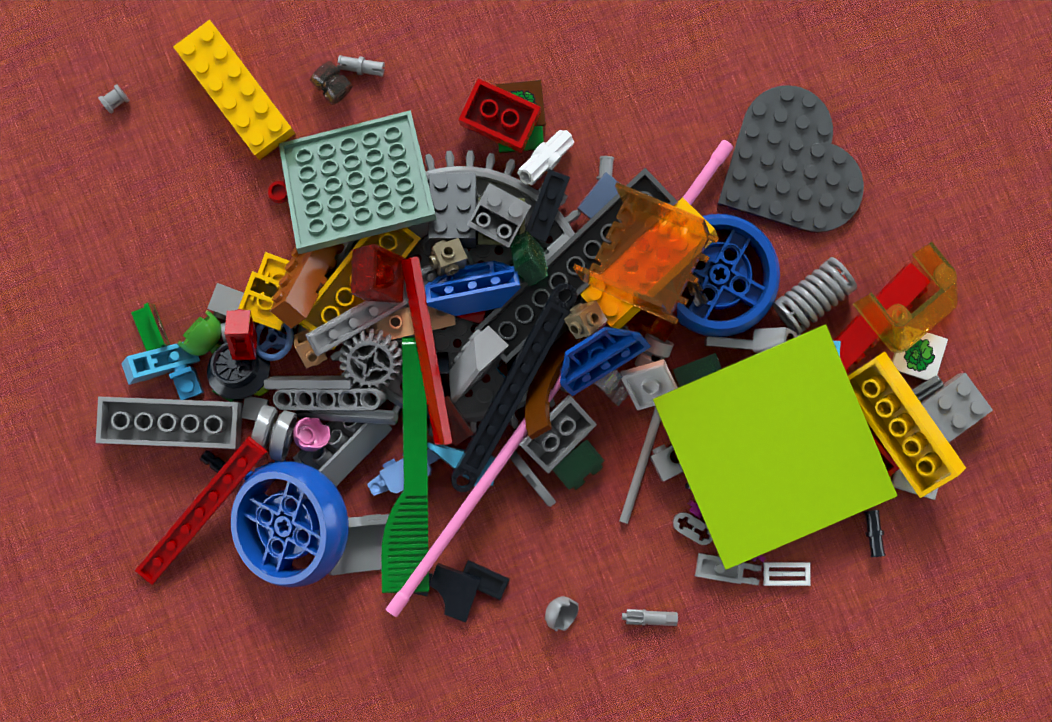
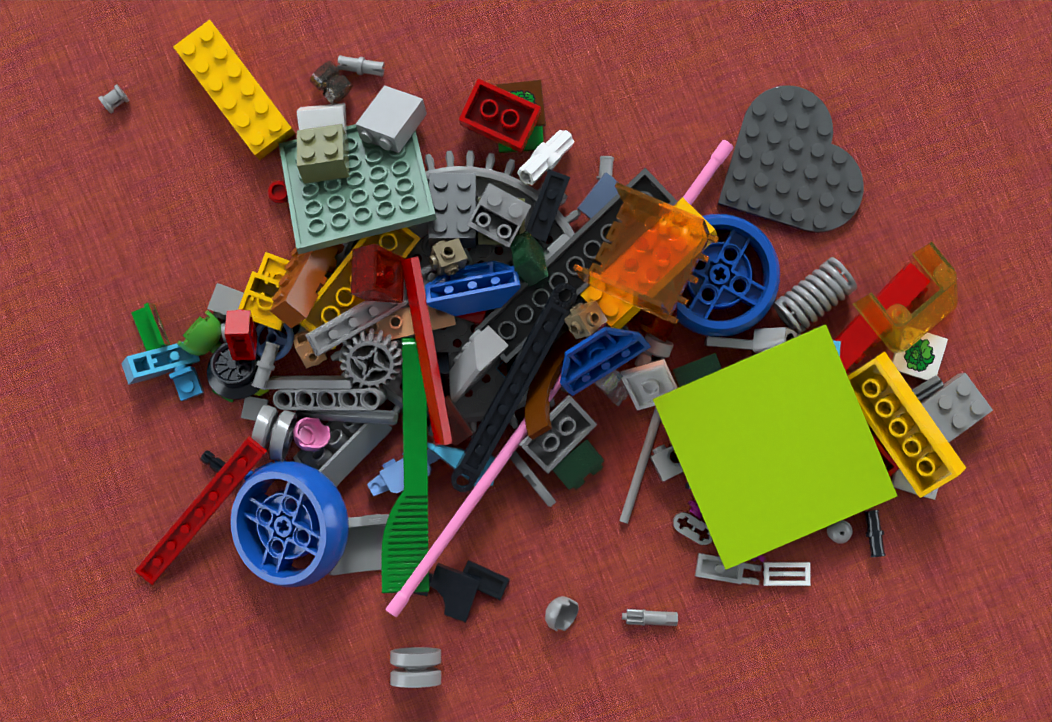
(169, 422): light grey brick -> none
(265, 365): none -> light grey pin
(321, 116): none -> white slope
(322, 153): none -> olive brick
(391, 119): none -> brick
(415, 667): none -> light grey wheel
(696, 290): black axle -> none
(840, 531): none -> light grey piece

